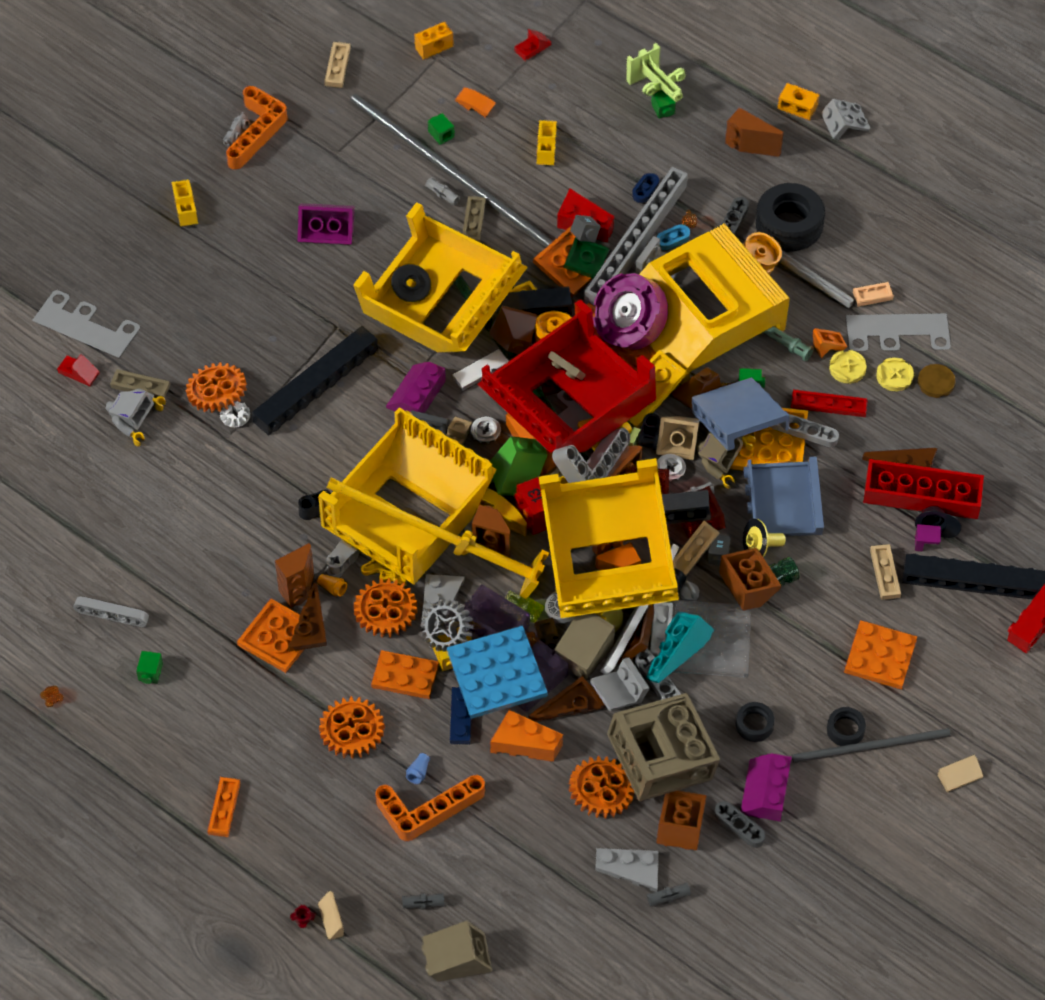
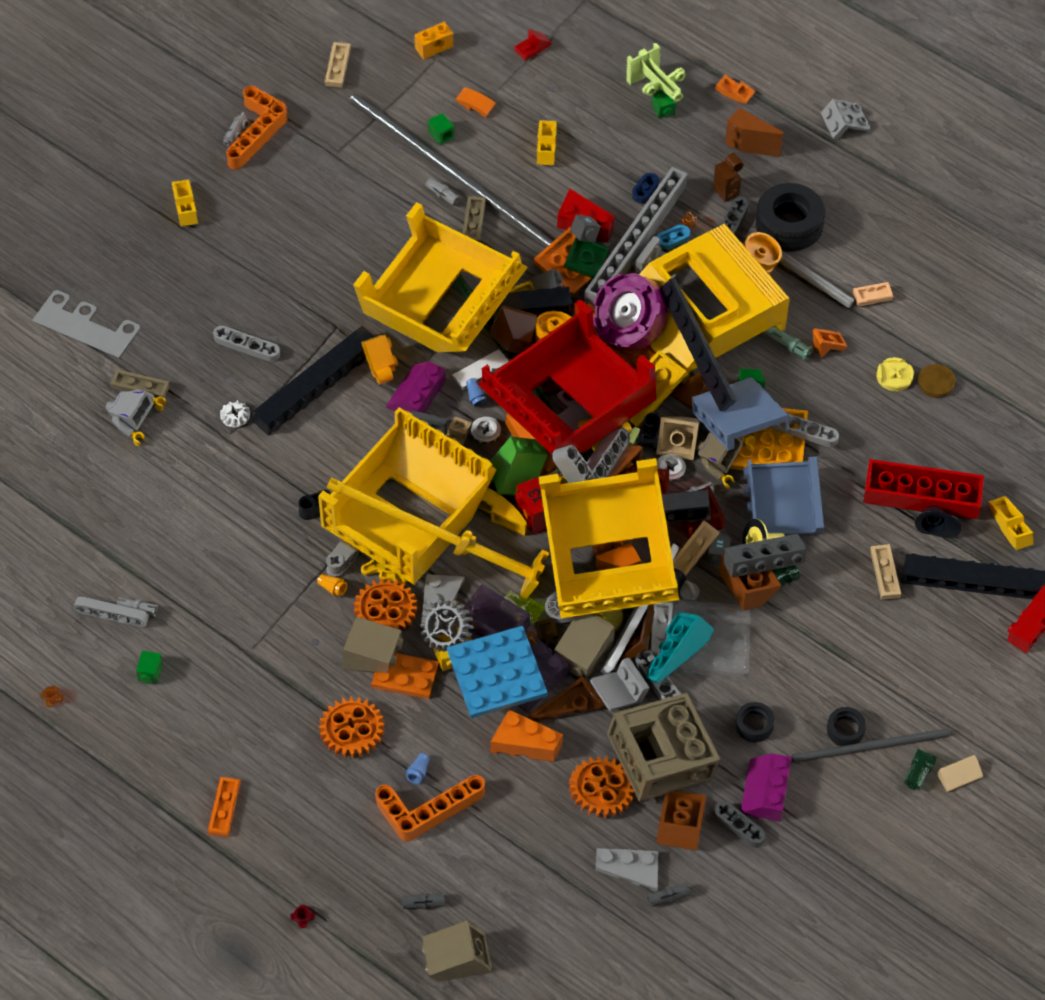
(78, 369): red slope -> none
(150, 609): none -> light grey pin
(216, 387): orange gear -> none
(248, 340): none -> light grey beam
(270, 635): orange plate -> none
(295, 575): dark orange slope -> none
(310, 628): reddish brown wing -> none
(325, 223): magenta slope -> none
(331, 916): tan slope -> none
(371, 646): none -> dark tan slope
(380, 358): none -> light orange hinge
(407, 293): black wheel -> none
(460, 719): dark blue plate -> none
(476, 393): none -> medium blue cone
(491, 530): dark orange slope -> none
(548, 280): none -> dark grey brick
(559, 363): dark tan plate -> none
(698, 345): none -> black plate
(726, 177): none -> reddish brown hinge
(733, 90): none -> orange slope
(764, 555): none -> dark grey brick
(798, 101): light orange brick -> none
(829, 403): red tile -> none
(848, 366): light yellow tile -> none
(880, 654): orange plate -> none
(897, 324): light grey piece -> none
(918, 457): reddish brown wing -> none
(921, 766): none -> clear green piece
(927, 535): magenta panel -> none
(1011, 522): none -> yellow slope

